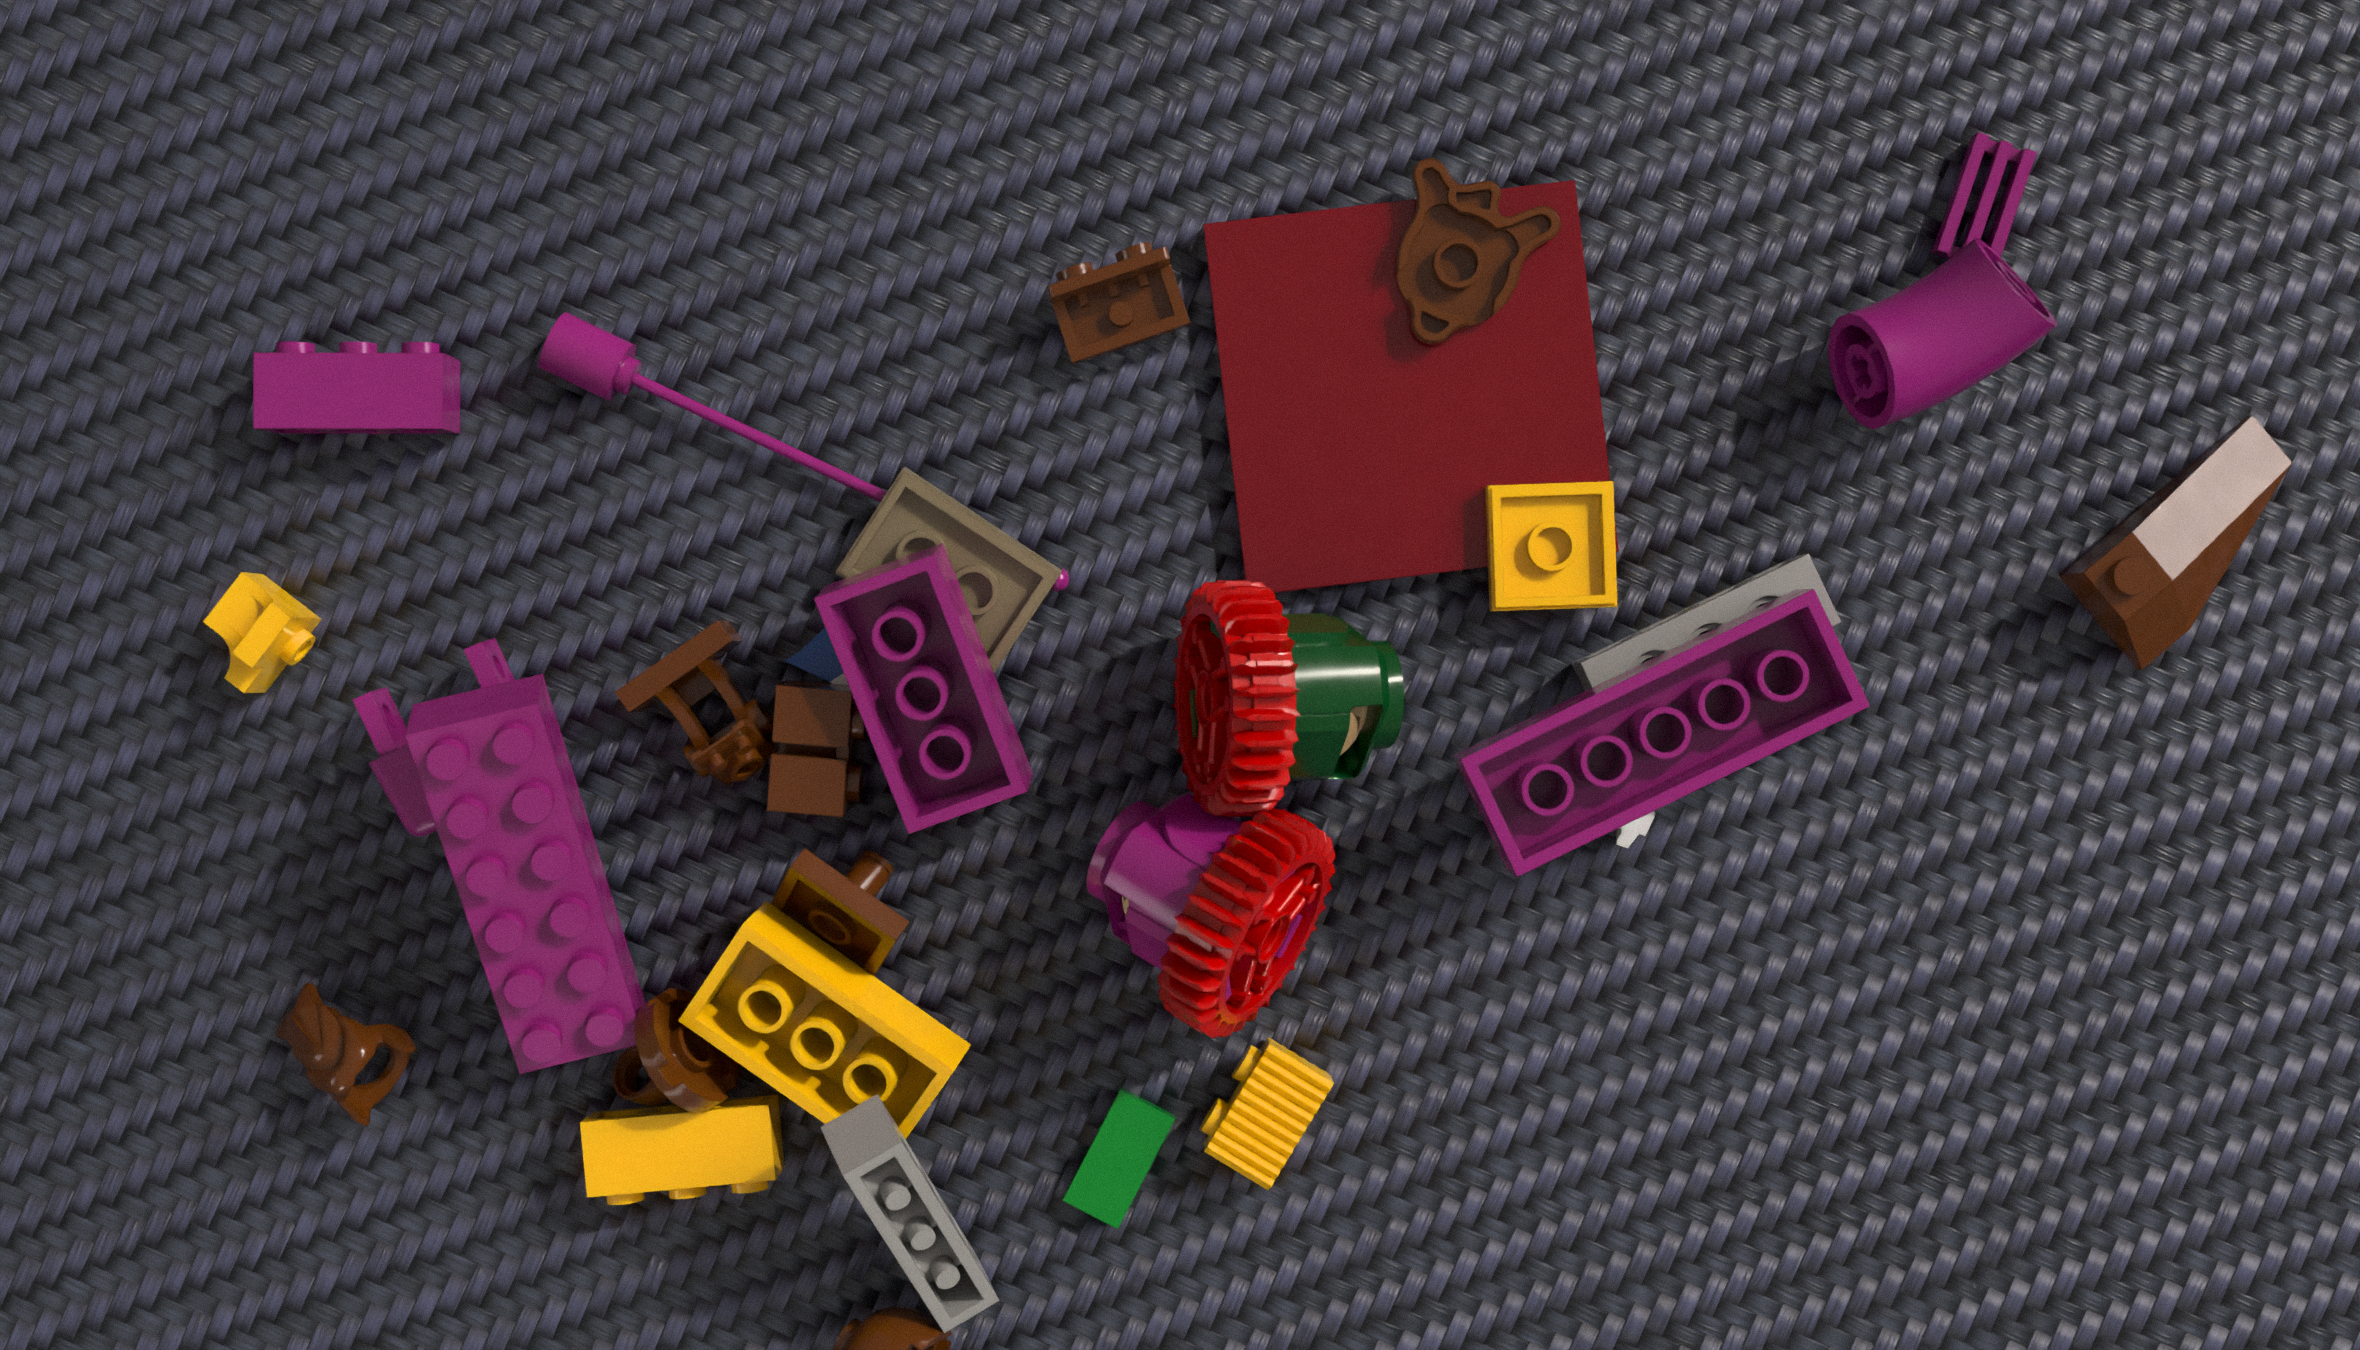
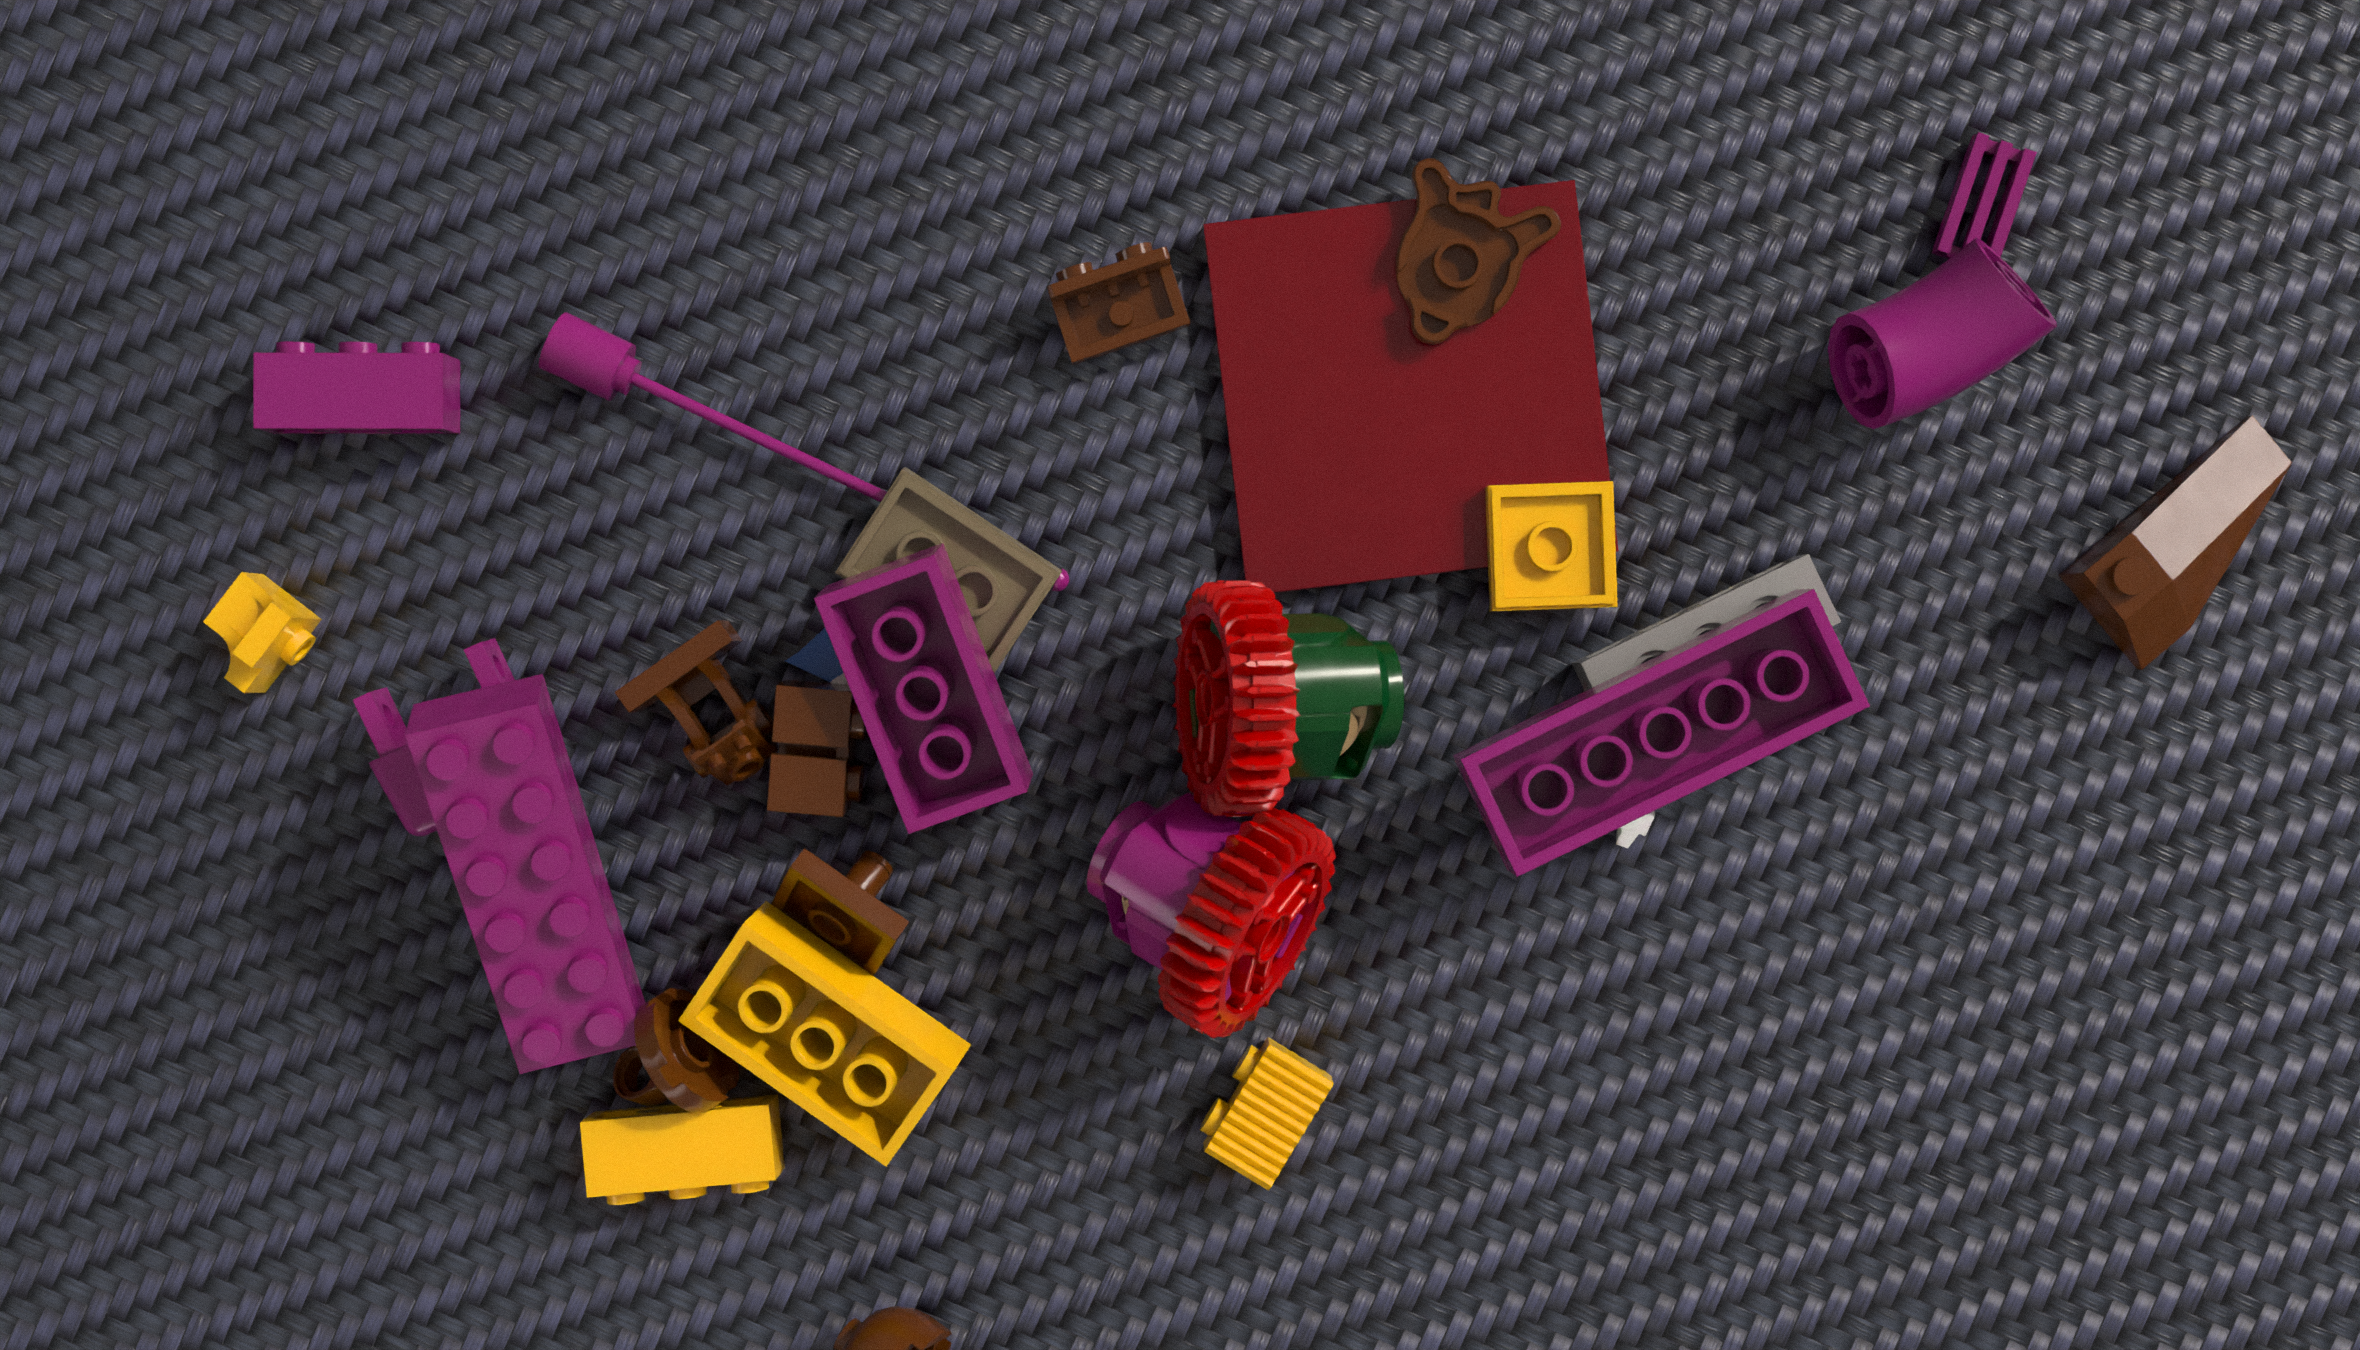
(338, 1049): reddish brown hair -> none
(909, 1213): light grey brick -> none
(1119, 1158): green tile -> none

